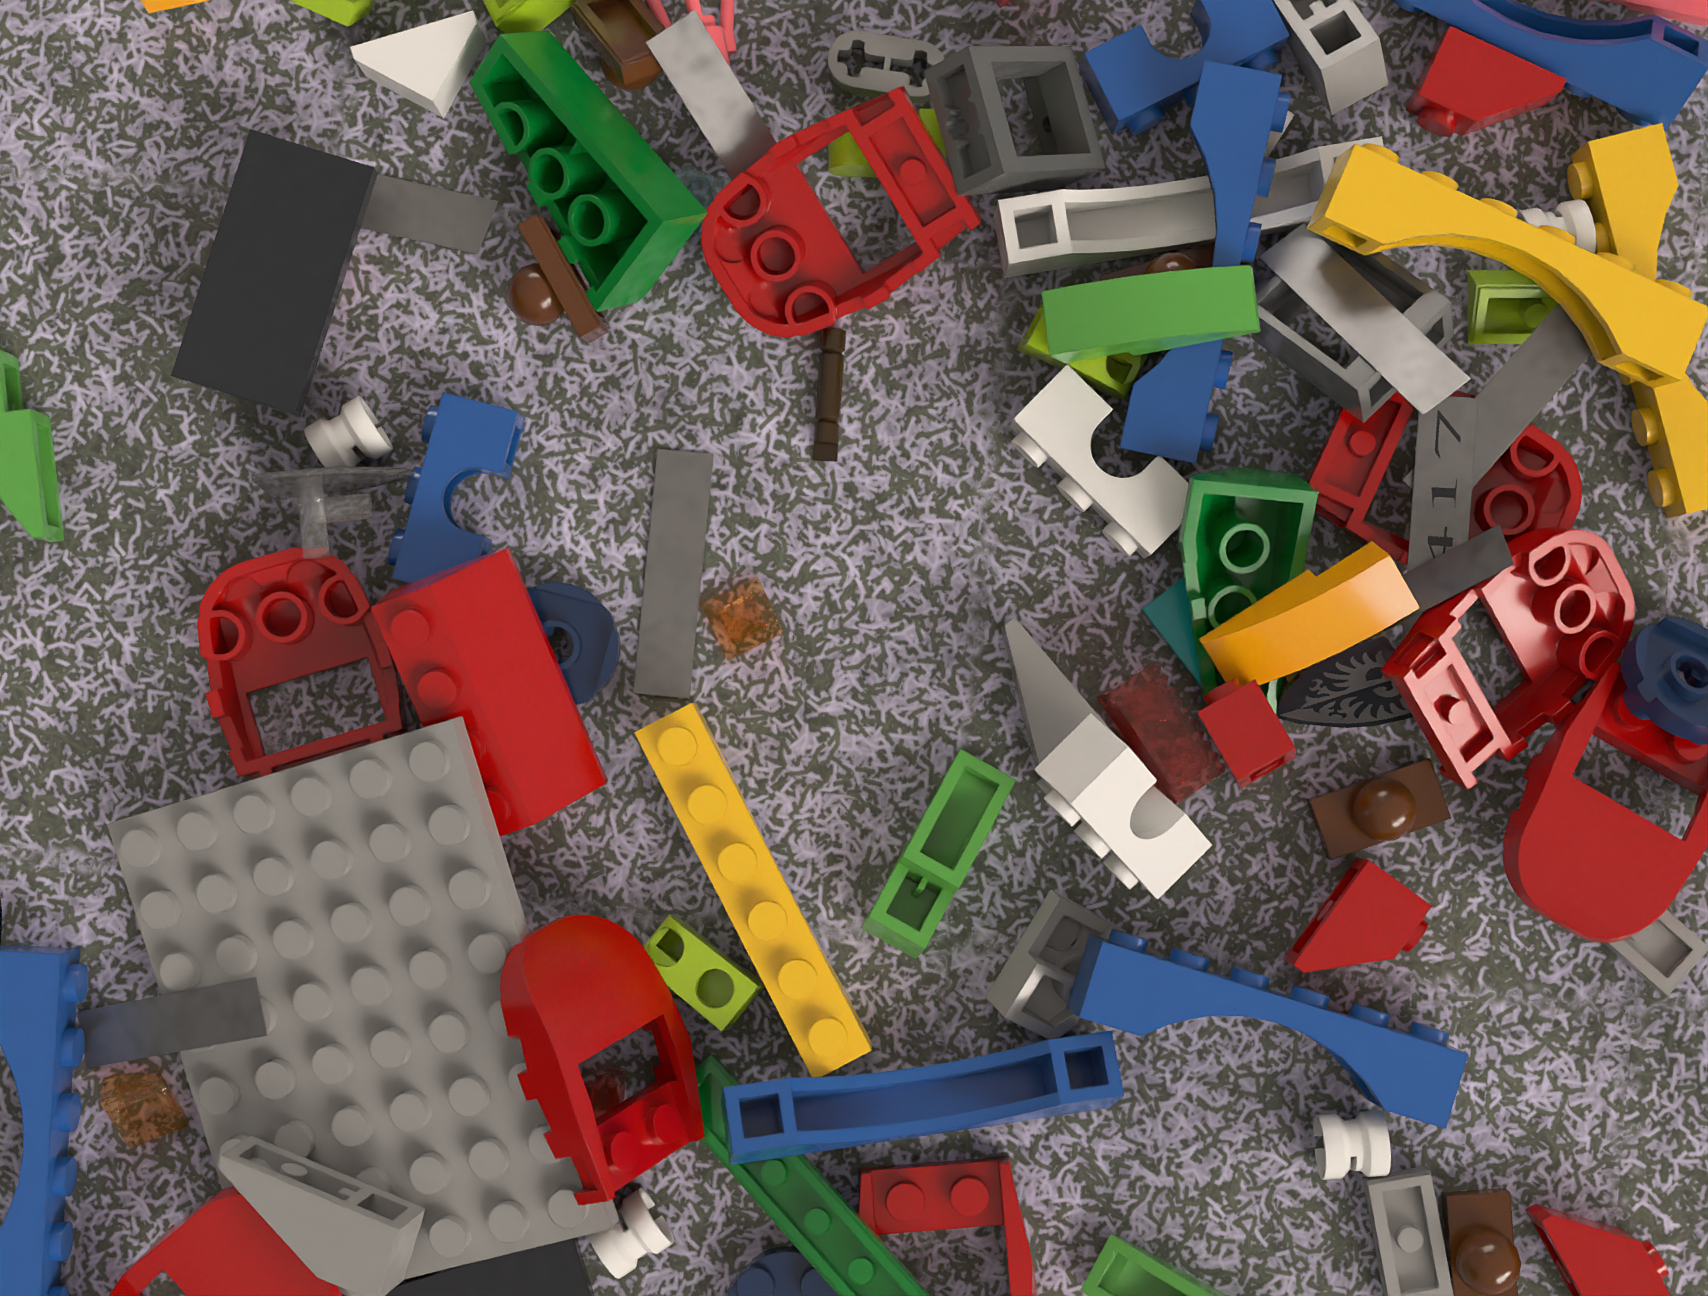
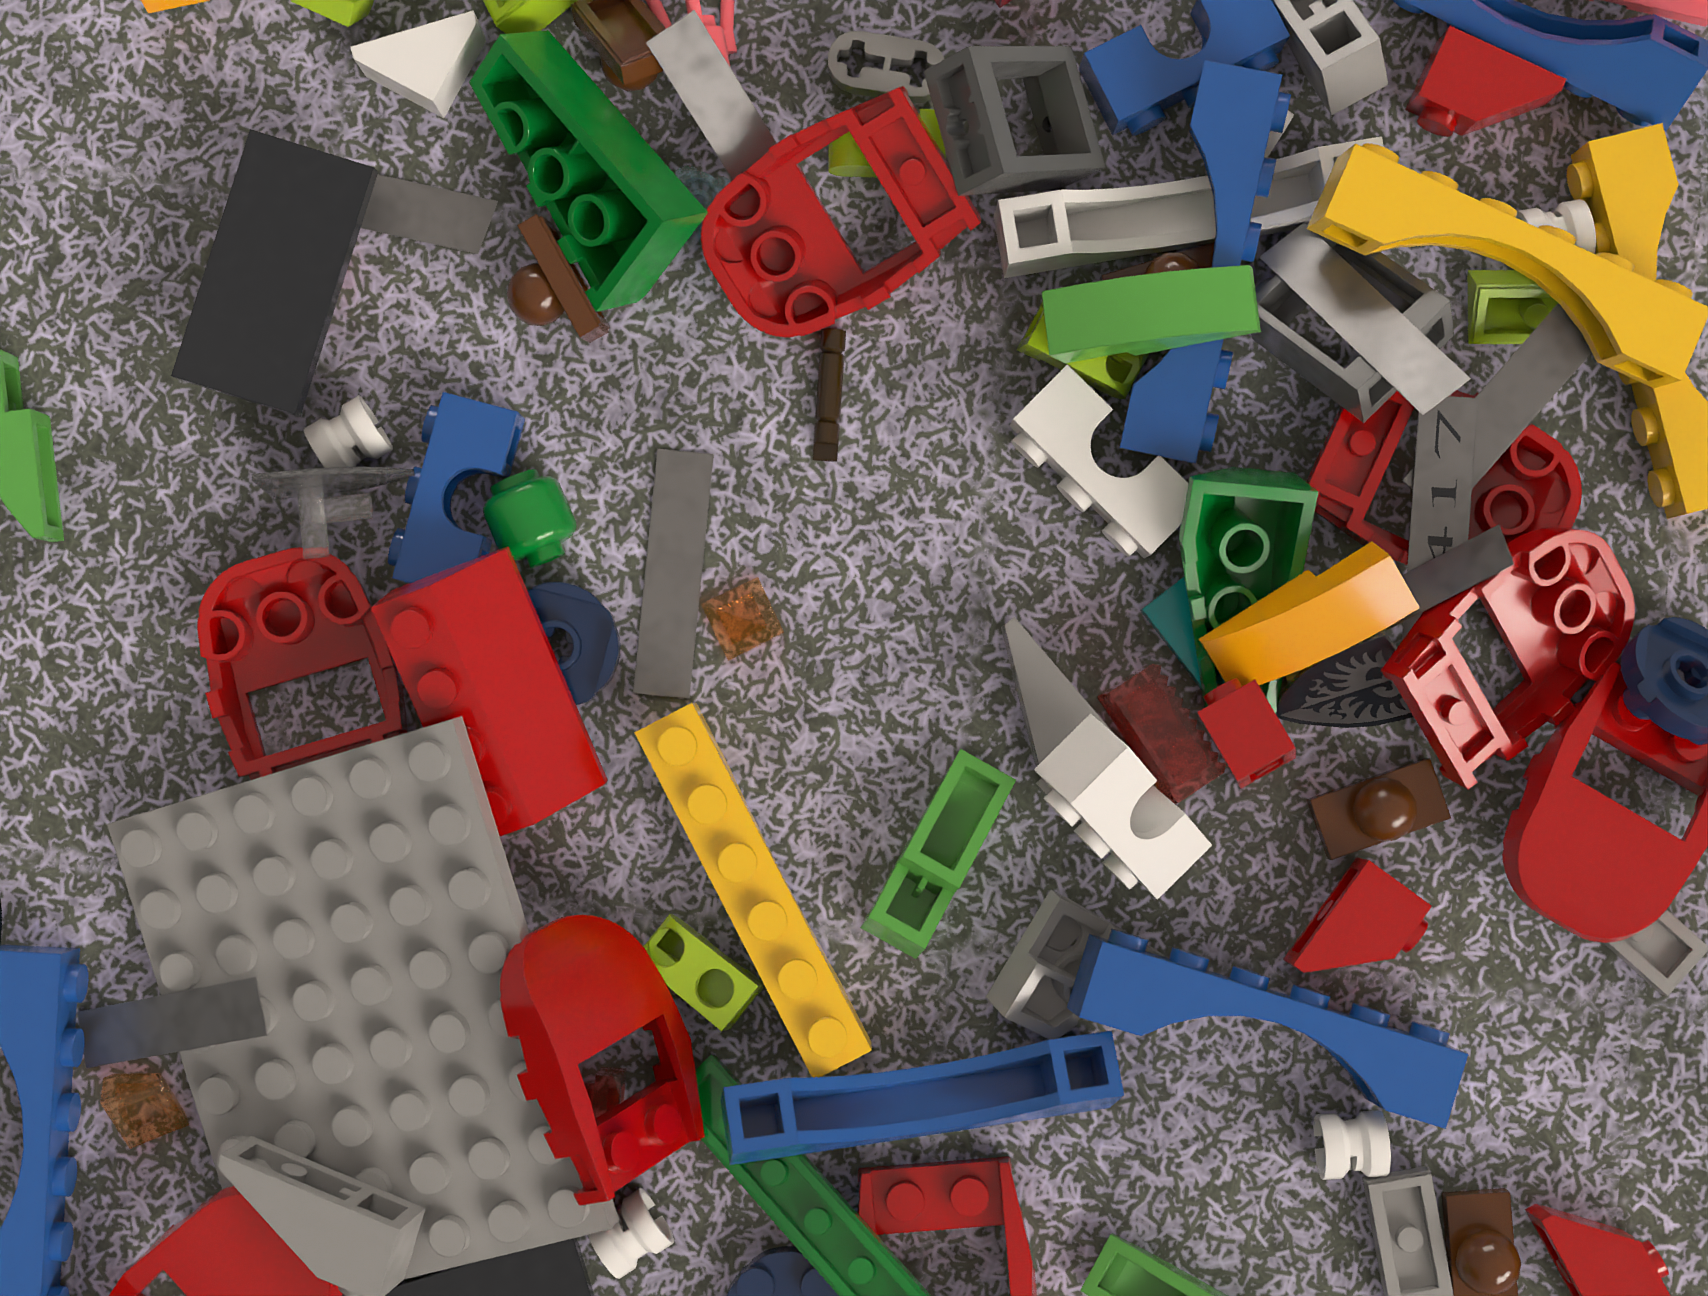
(530, 517): none -> green head

